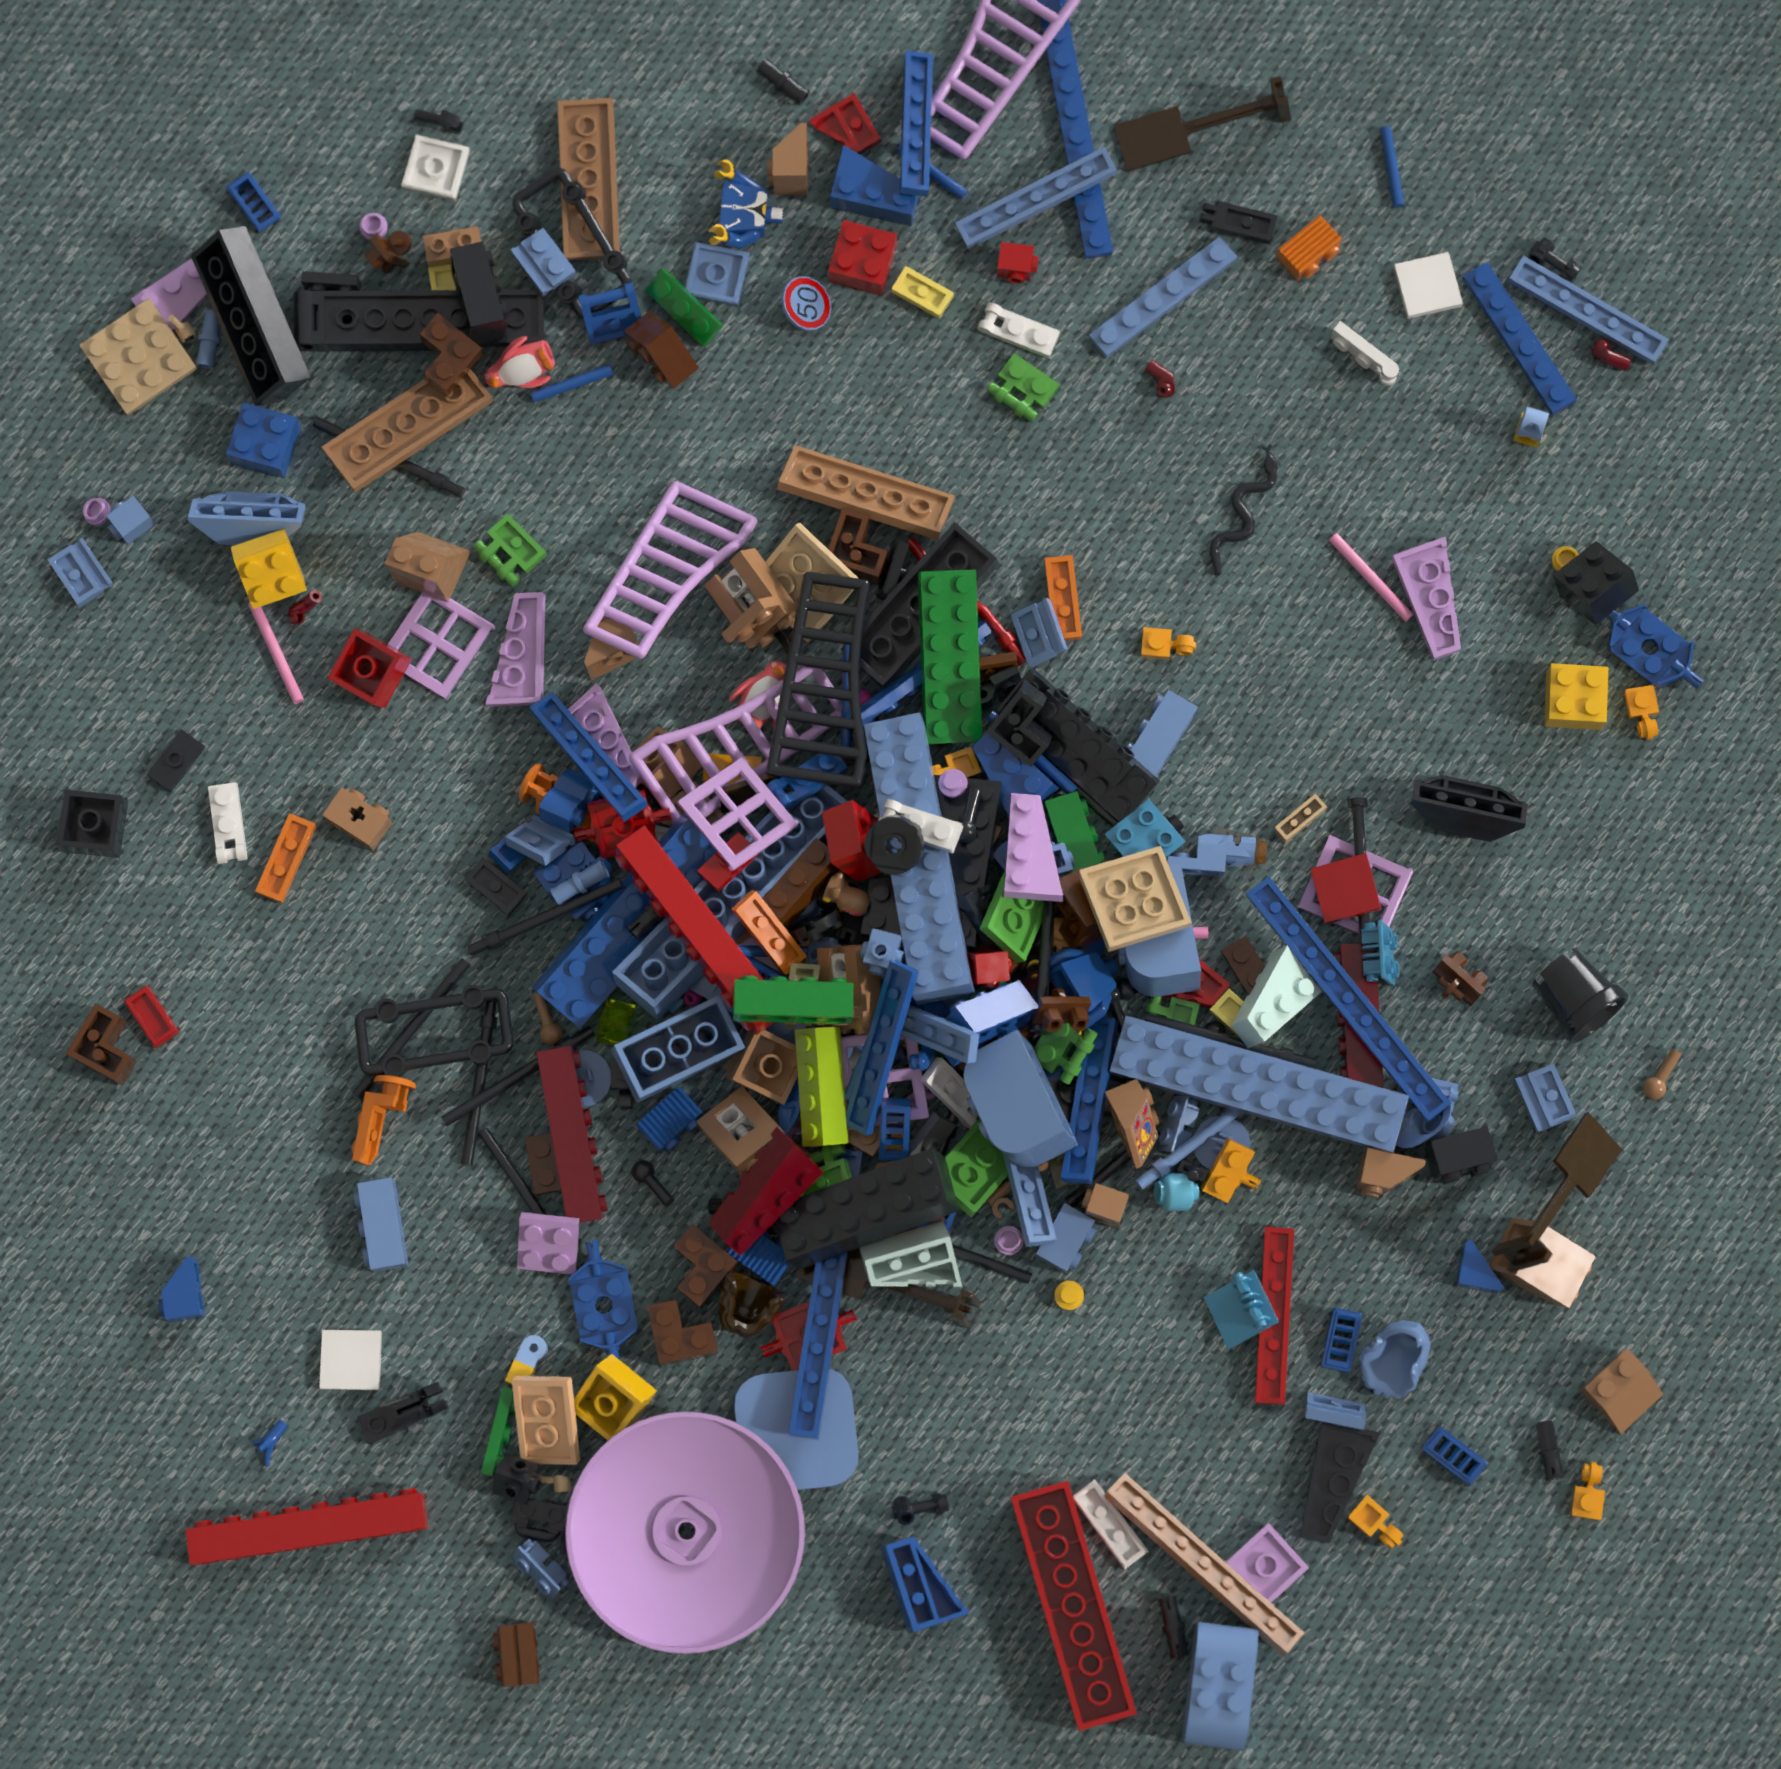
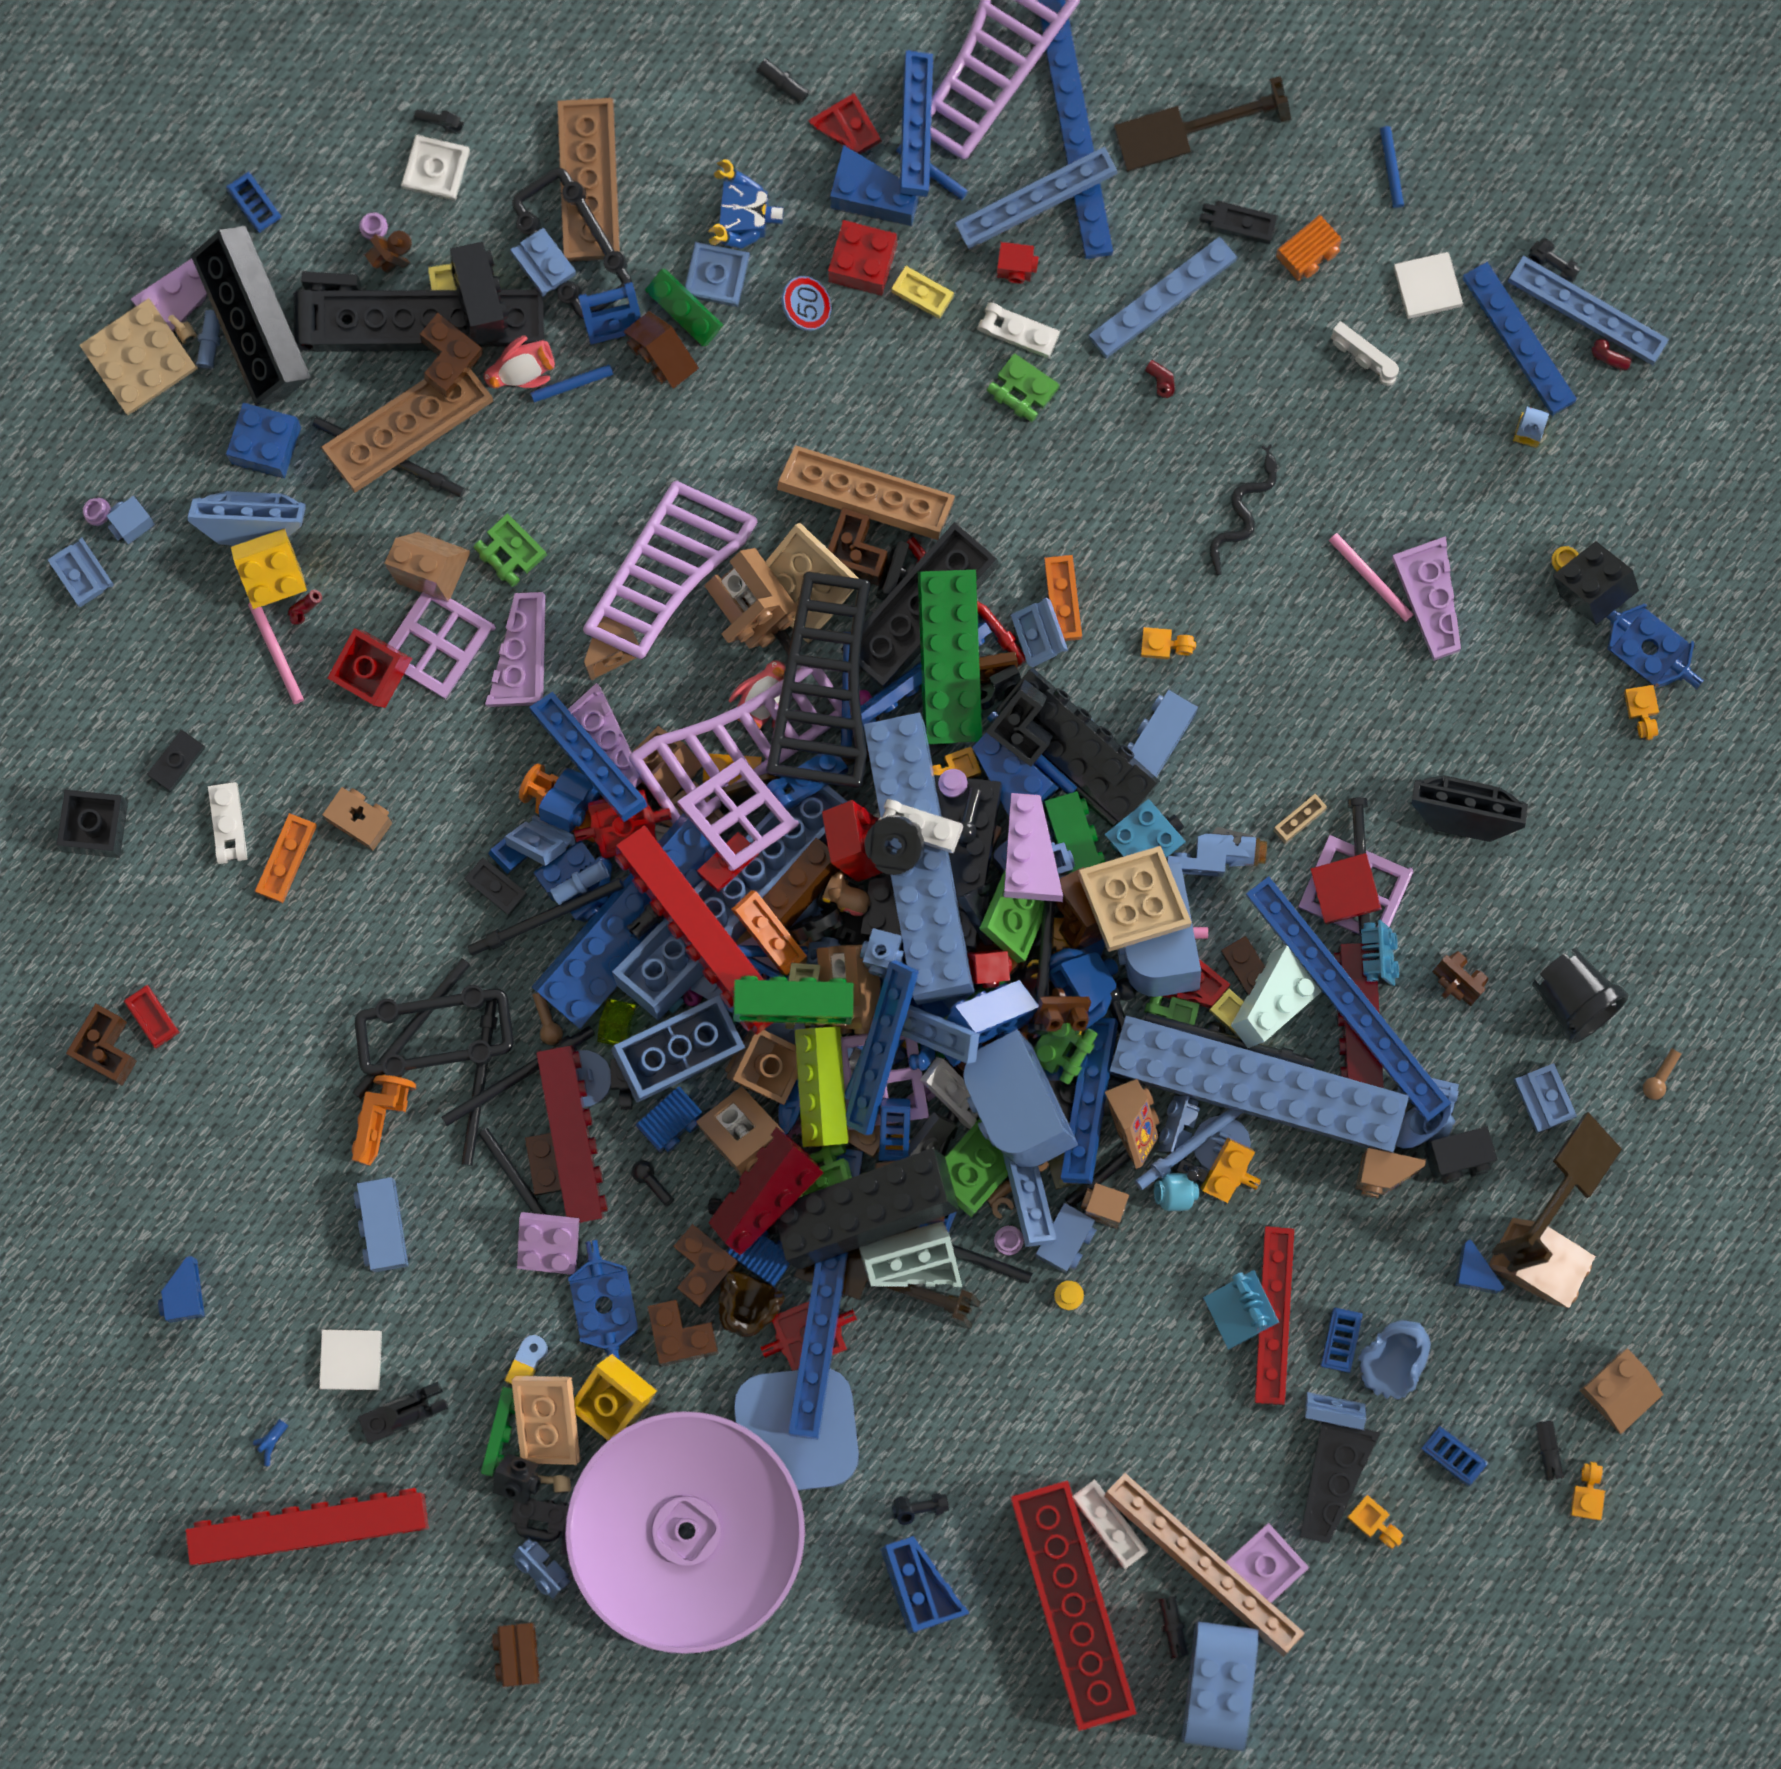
(438, 245): medium nougat brick -> none
(790, 164): medium nougat slope -> none
(1576, 696): yellow brick -> none

